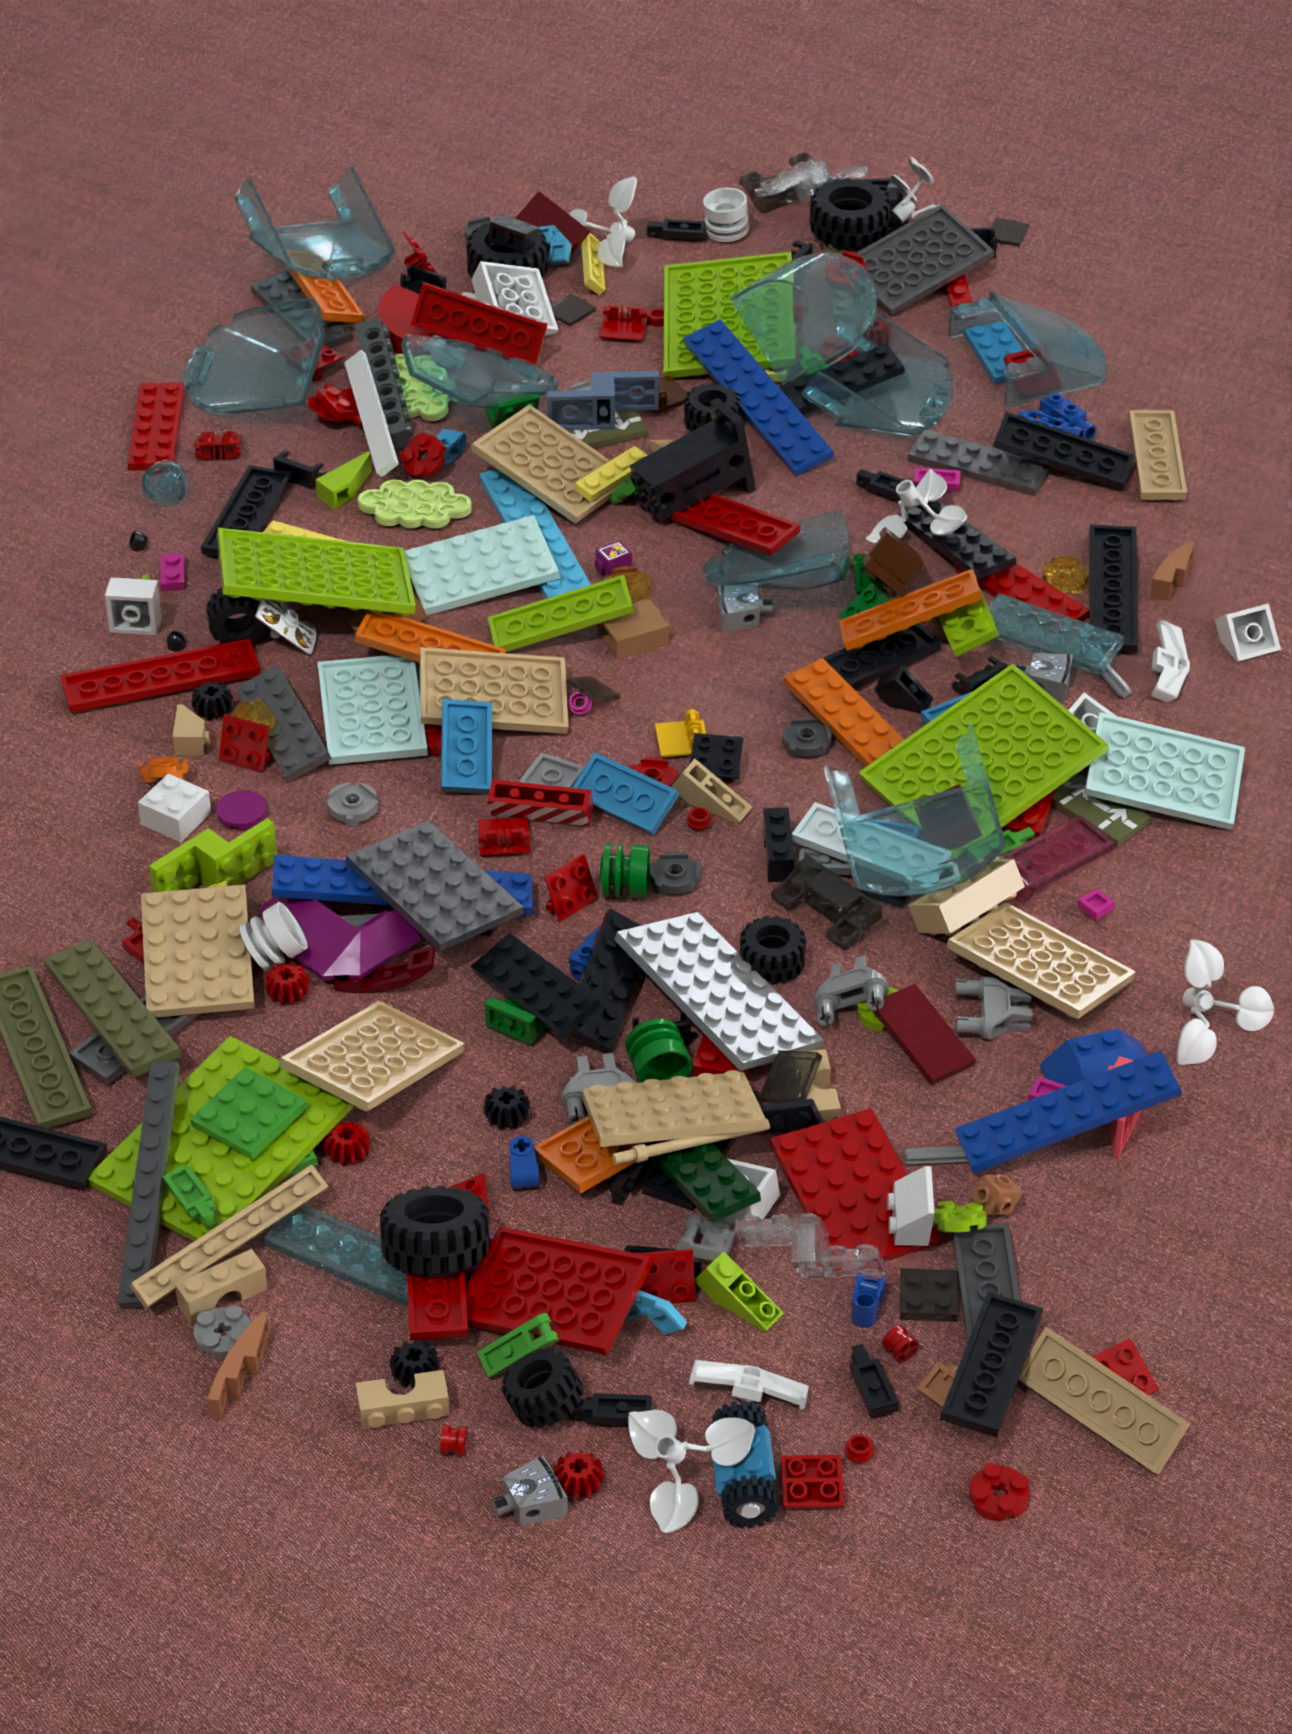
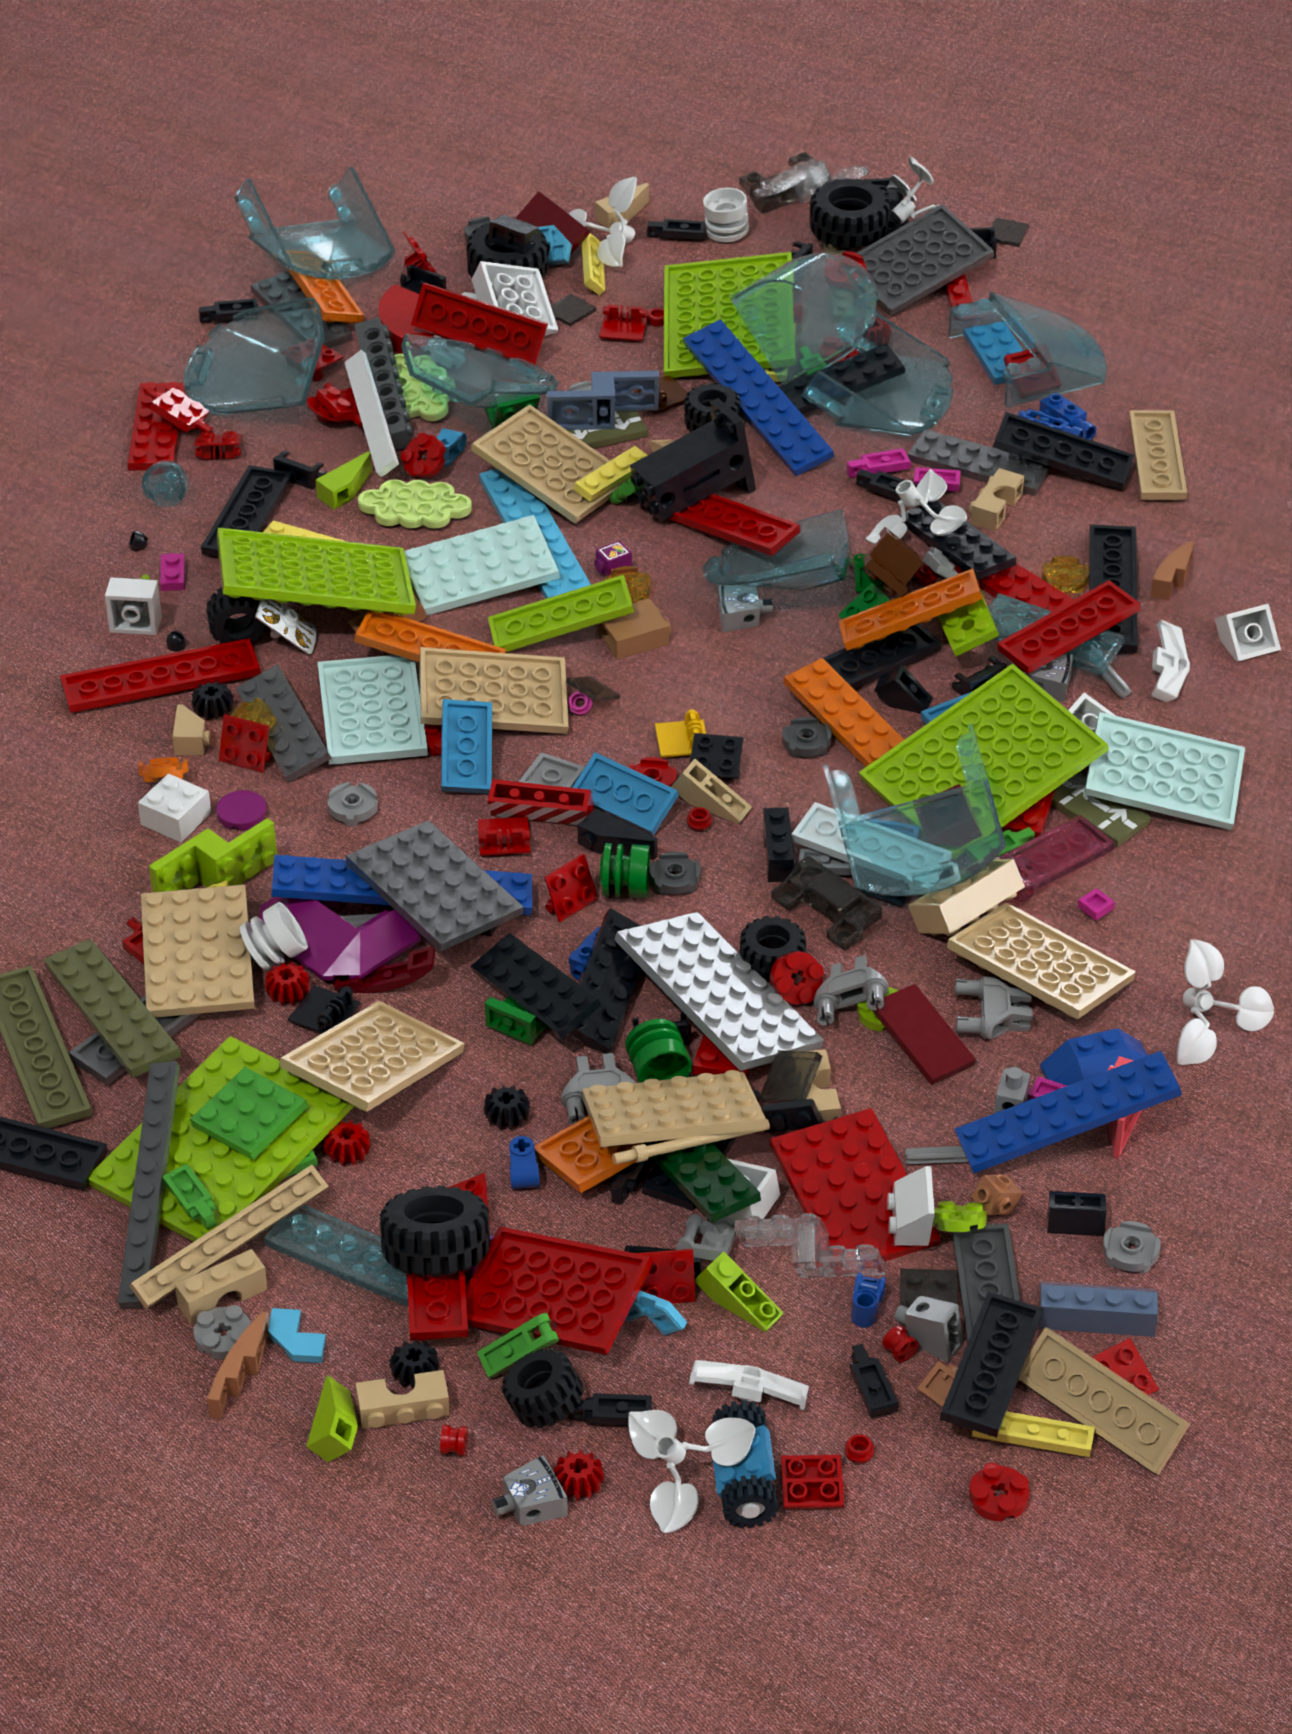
(179, 409): none -> red plate
(225, 310): none -> black hinge
(299, 1346): none -> medium azure tile
(324, 1008): none -> black hinge
(333, 1423): none -> lime slope
(602, 828): none -> black slope
(605, 213): none -> tan slope
(811, 975): none -> red plate
(881, 461): none -> dark pink hinge
(926, 576): none -> red plate
(933, 1325): none -> light grey torso
(939, 563): none -> light grey hinge
(990, 506): none -> tan arch
(1012, 1088): none -> light grey torso
(1044, 1434): none -> light yellow plate
(1068, 626): none -> red plate
(1076, 1213): none -> black hinge
(1098, 1308): none -> sand blue slope
(1127, 1259): none -> light grey plate

